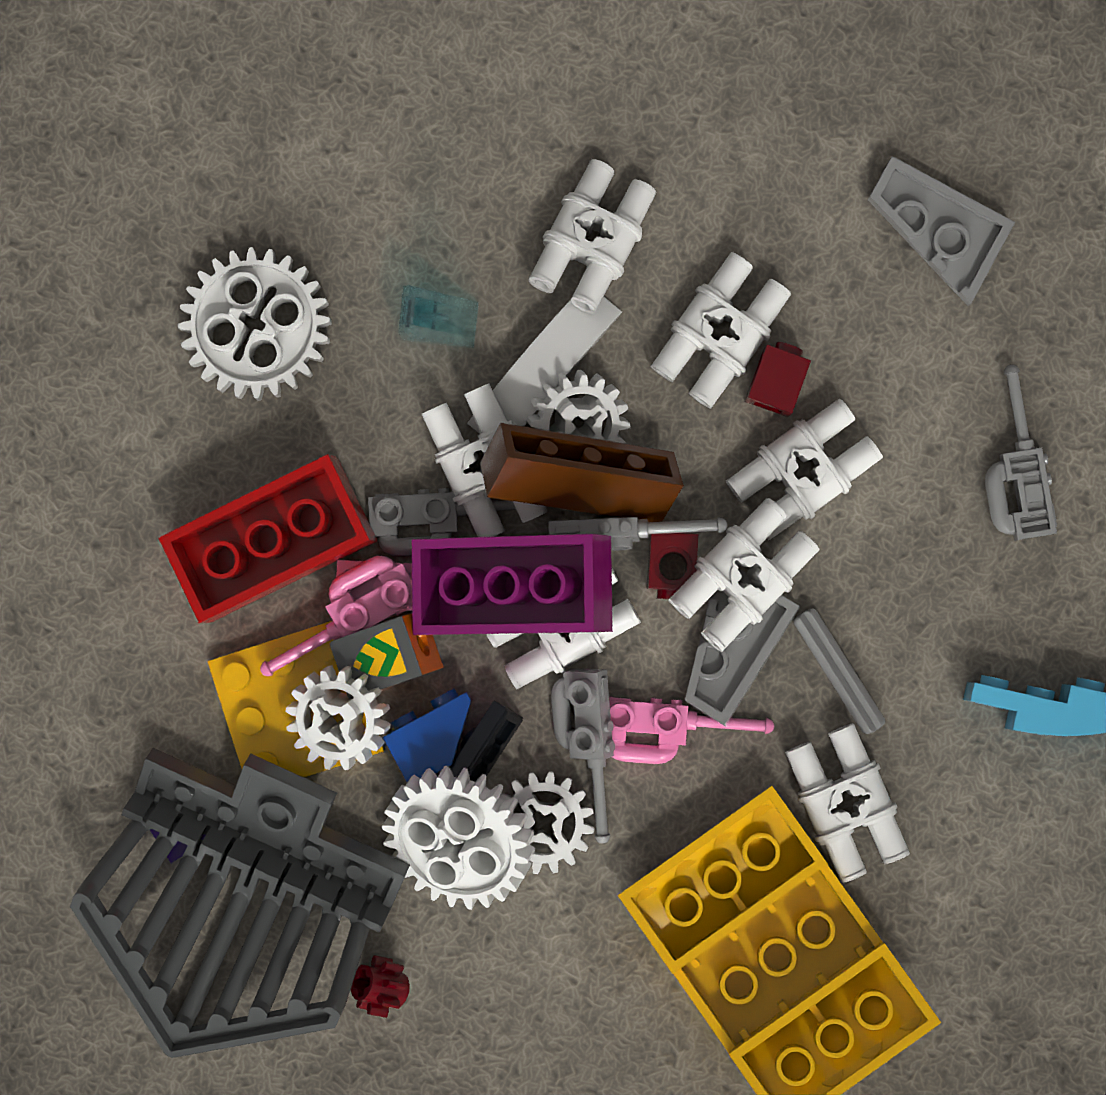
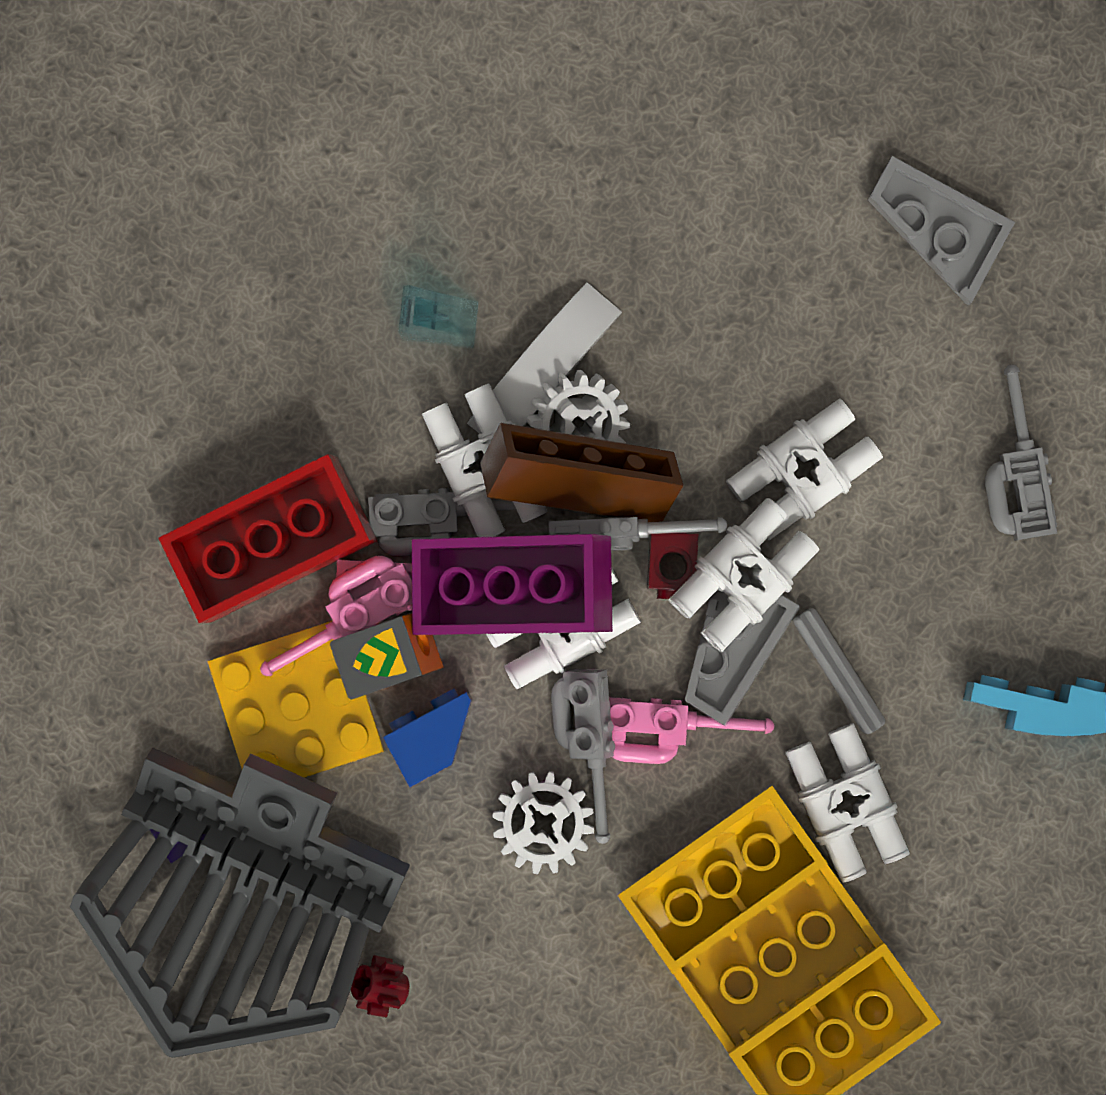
(216, 305): white gear -> none
(325, 699): white gear -> none
(459, 837): white gear -> none
(486, 741): black plate -> none
(608, 251): white pin -> none
(727, 354): white pin -> none
(778, 379): dark red brick -> none

